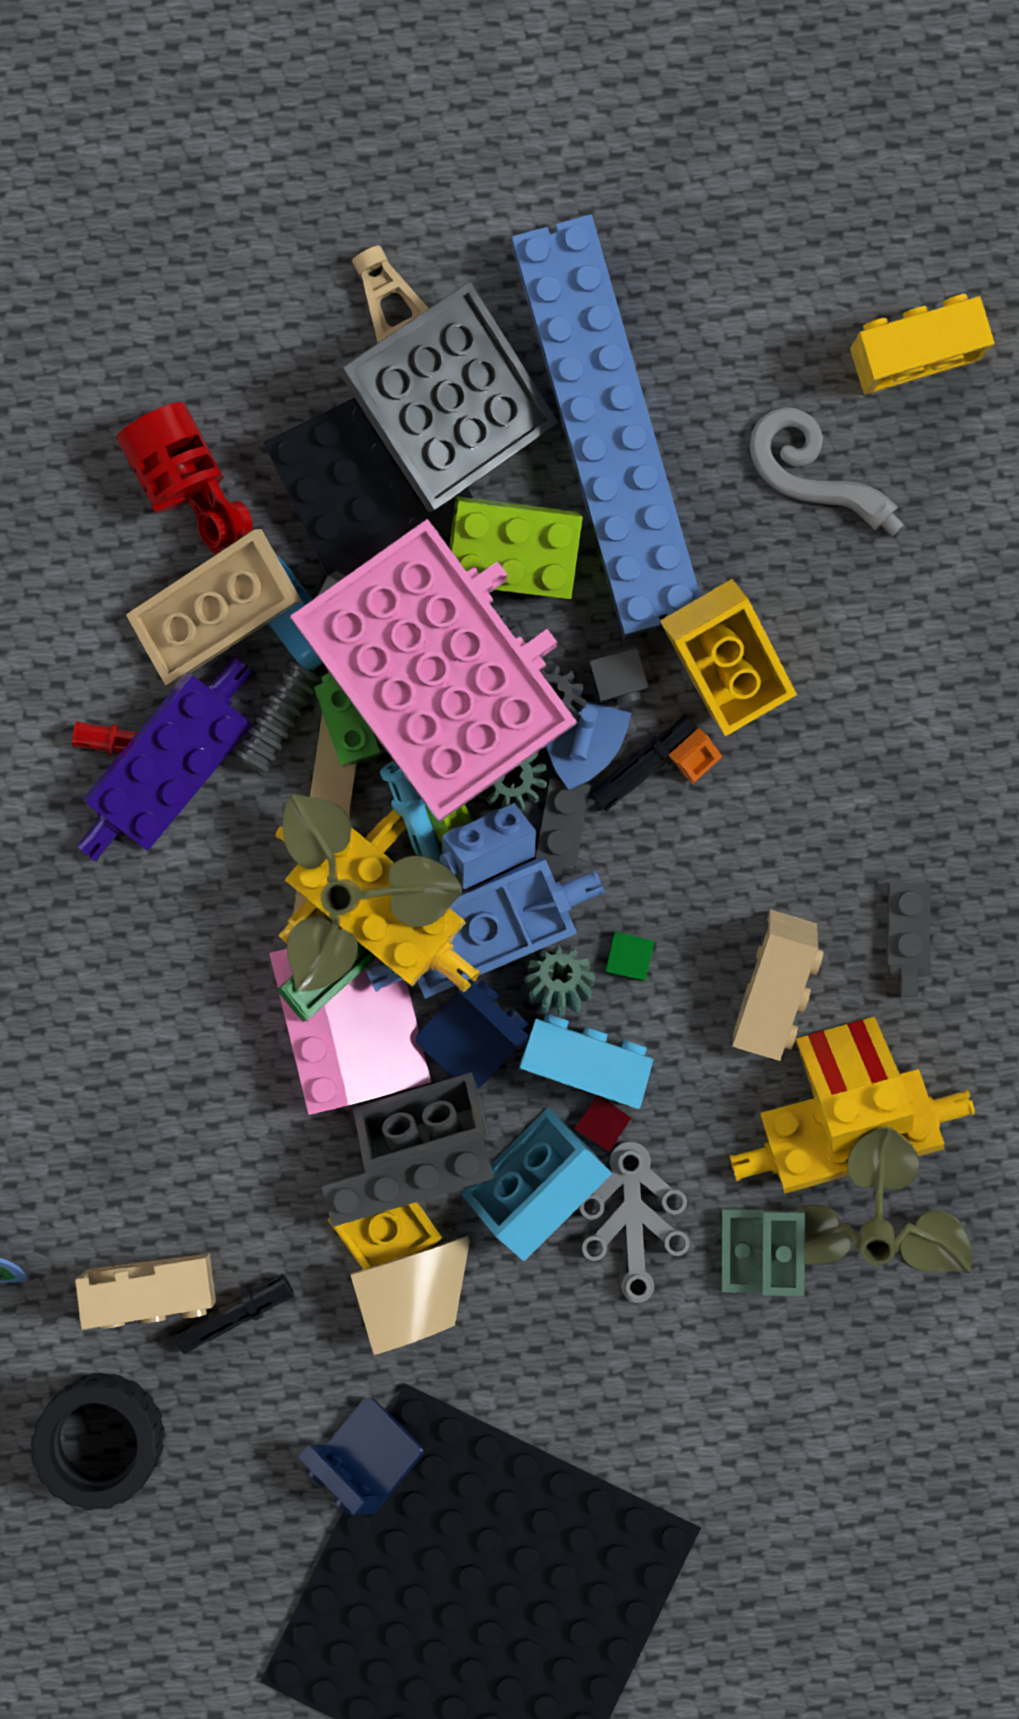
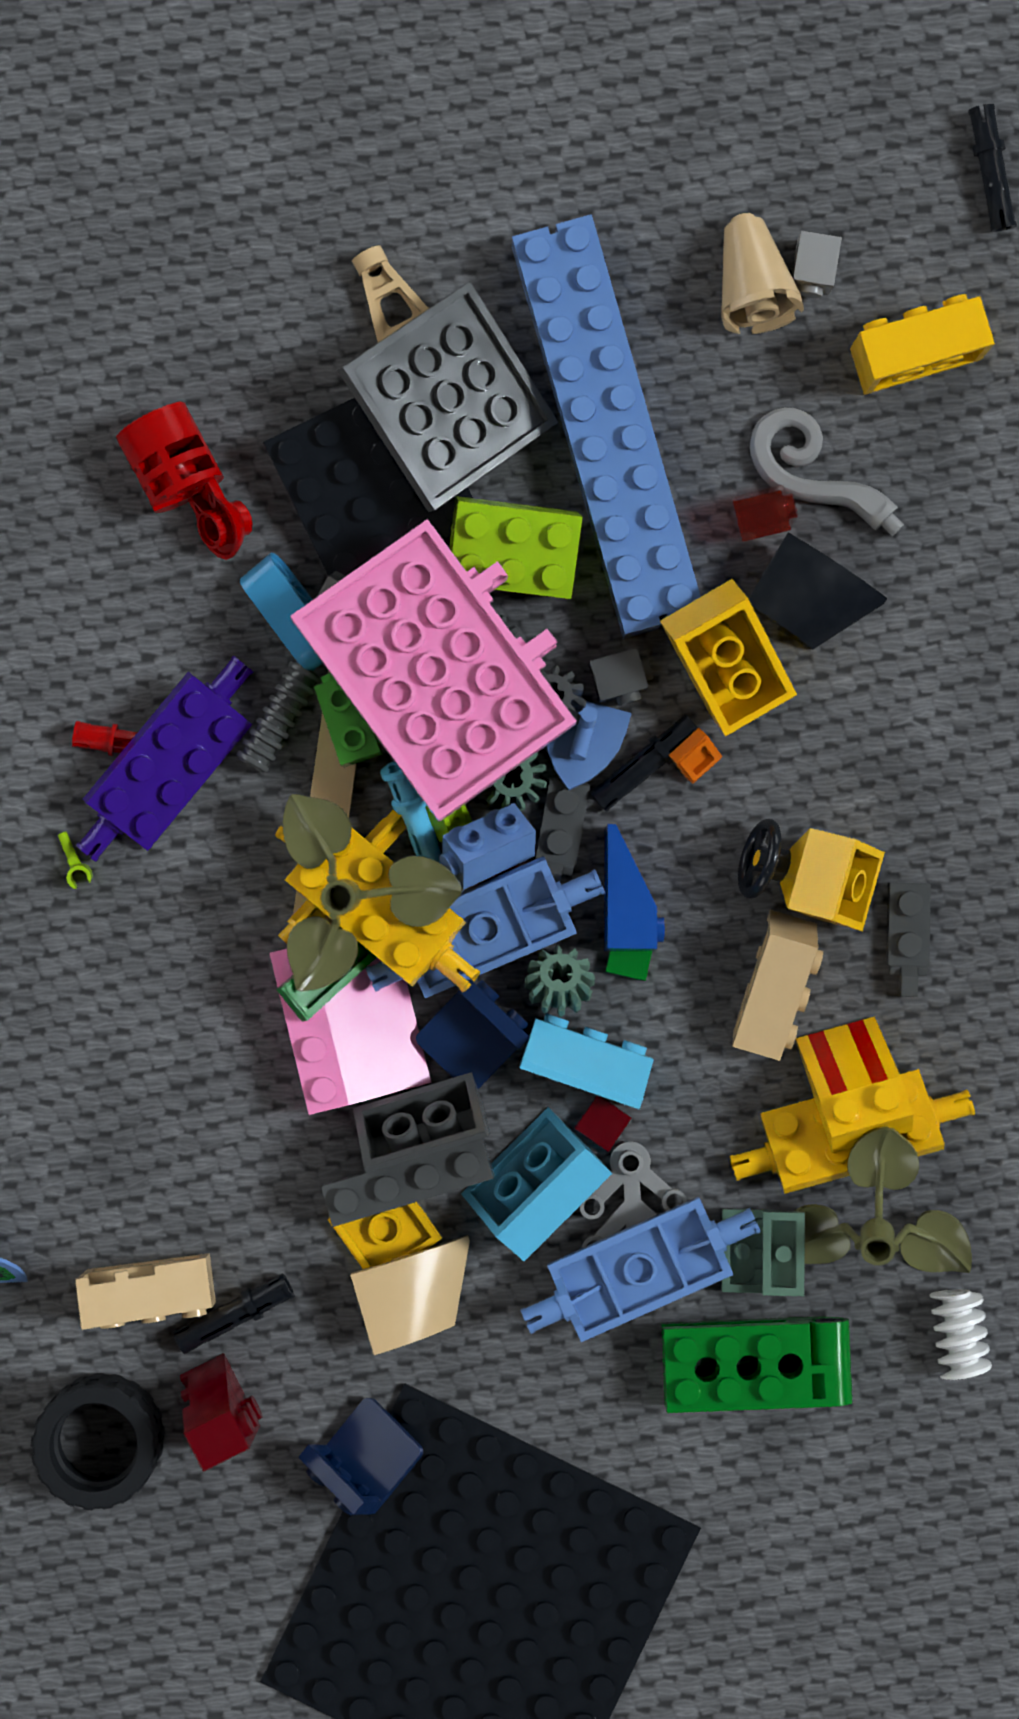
(73, 860): none -> lime hand
(213, 607): tan plate -> none
(219, 1415): none -> dark red wedge
(628, 905): none -> blue slope
(640, 1269): none -> medium blue plate
(755, 279): none -> tan cone
(765, 512): none -> clear red brick
(811, 594): none -> black slope
(815, 263): none -> light grey brick
(818, 1379): none -> green hinge
(819, 875): none -> yellow piece
(961, 1333): none -> white piece
(992, 167): none -> black pin

